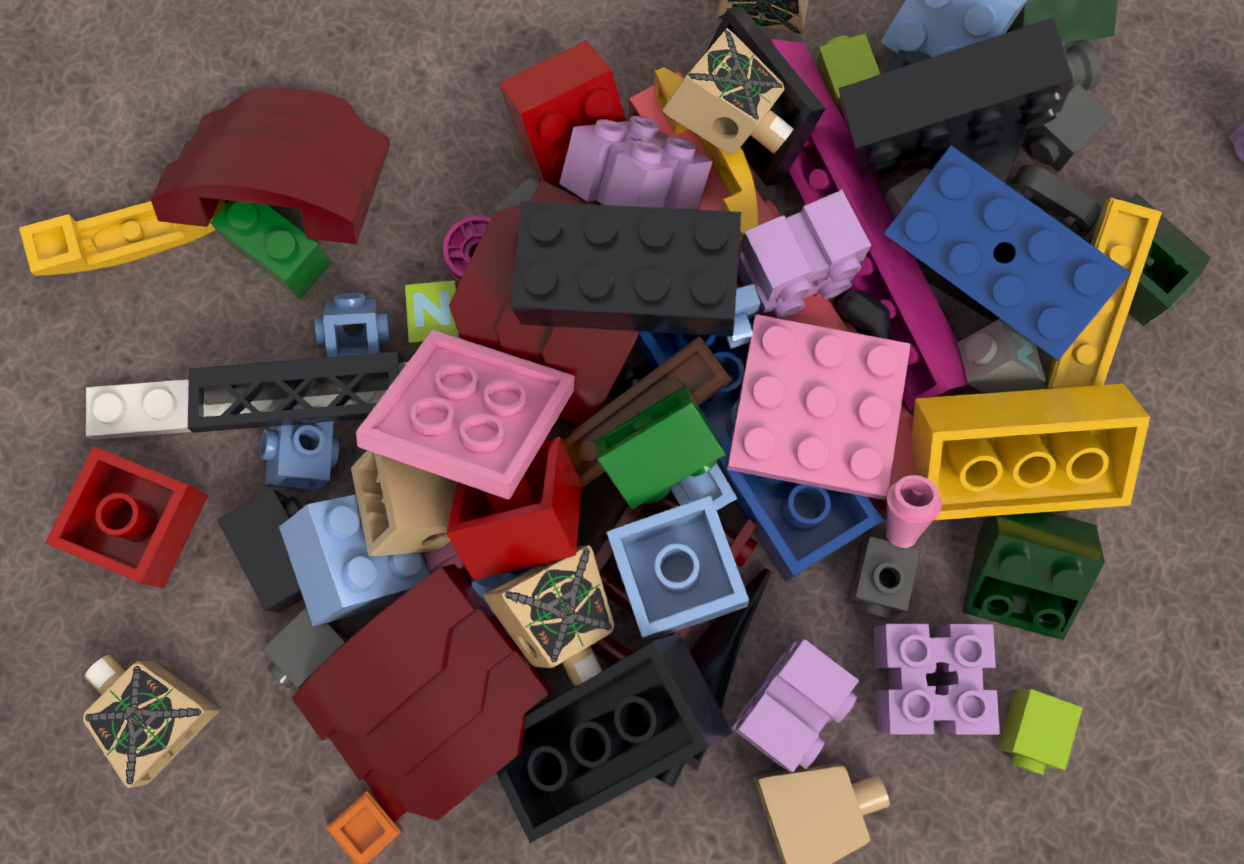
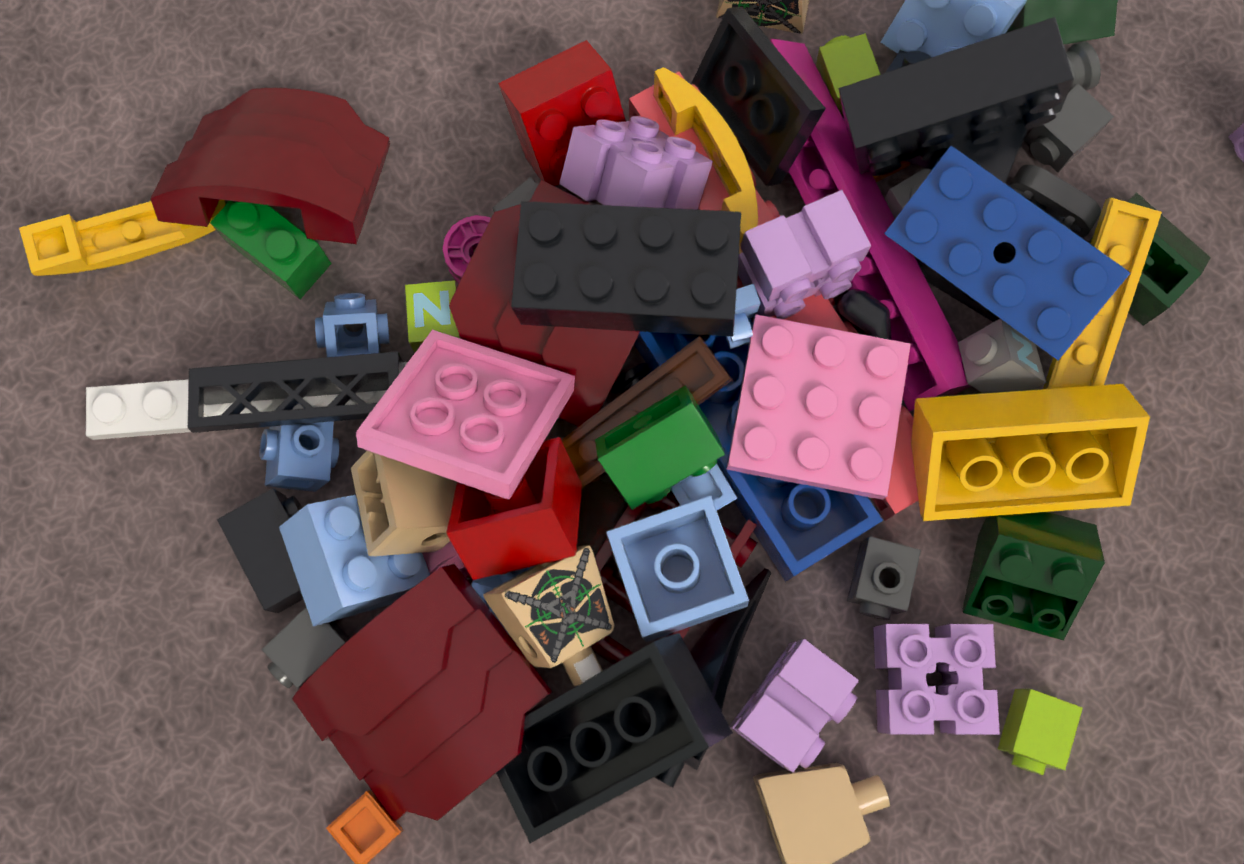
(127, 518): red brick -> none
(143, 717): torso -> none
(730, 98): tan torso -> none
(910, 509): bright pink cone -> none

